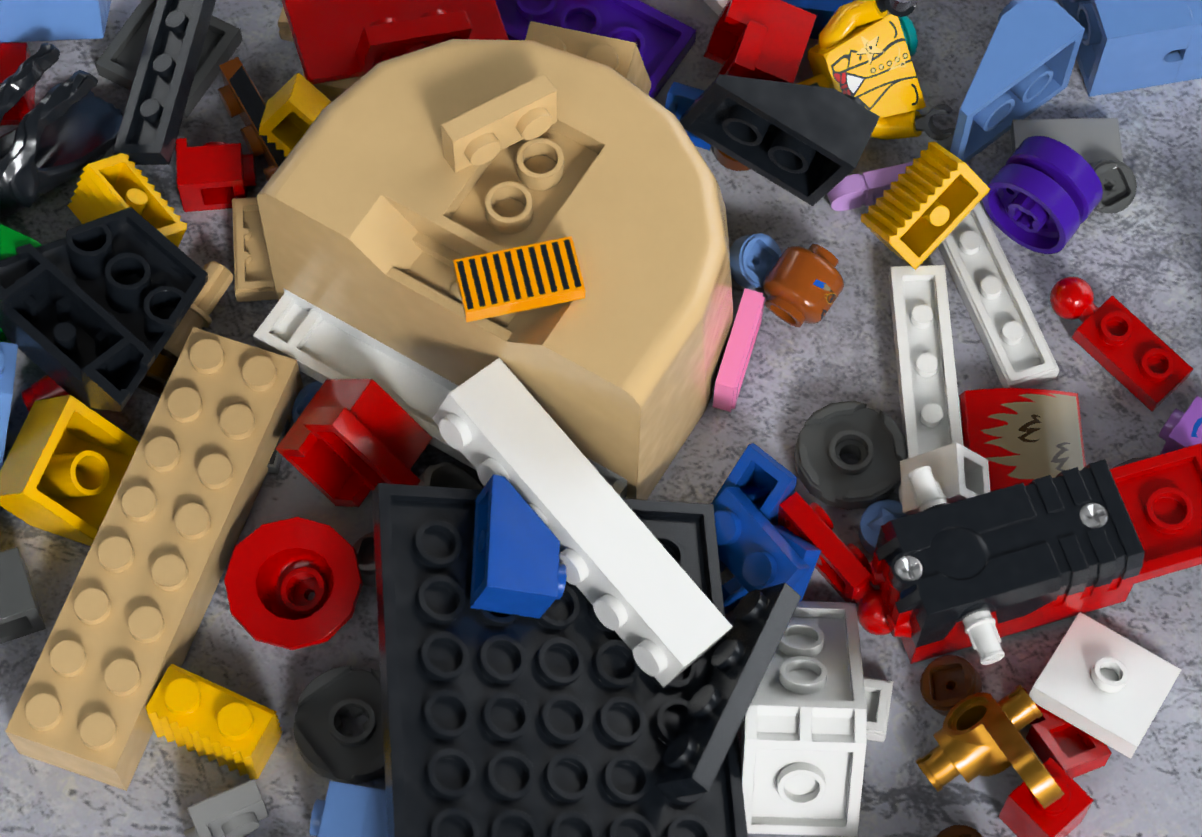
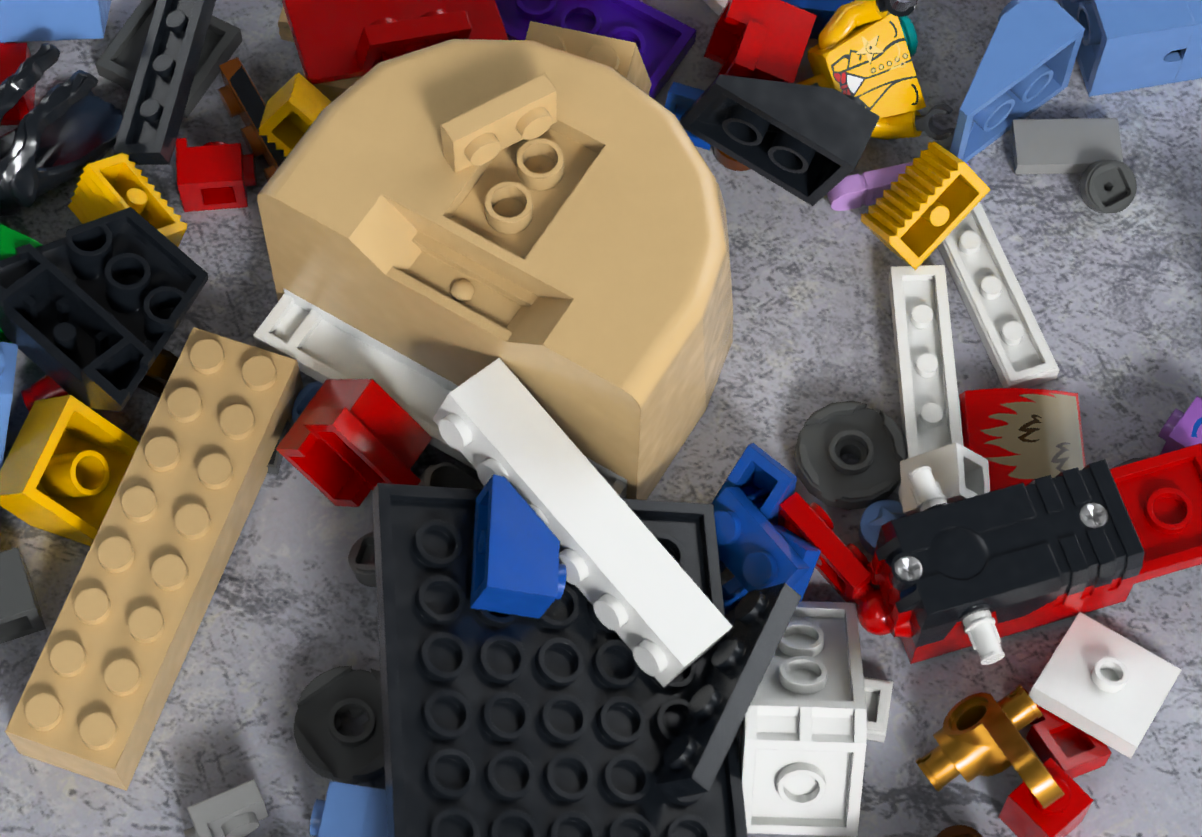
(198, 314): tan axle -> none
(214, 721): yellow brick -> none
(251, 258): tan plate -> none
(278, 570): red hat -> none
(519, 279): light orange tile -> none
(738, 350): bright pink tile -> none
(753, 259): medium blue tile -> none
(803, 285): dark orange head -> none
(948, 682): reddish brown tile -> none
(1043, 194): dark purple wheel -> none
(1120, 342): red plate -> none

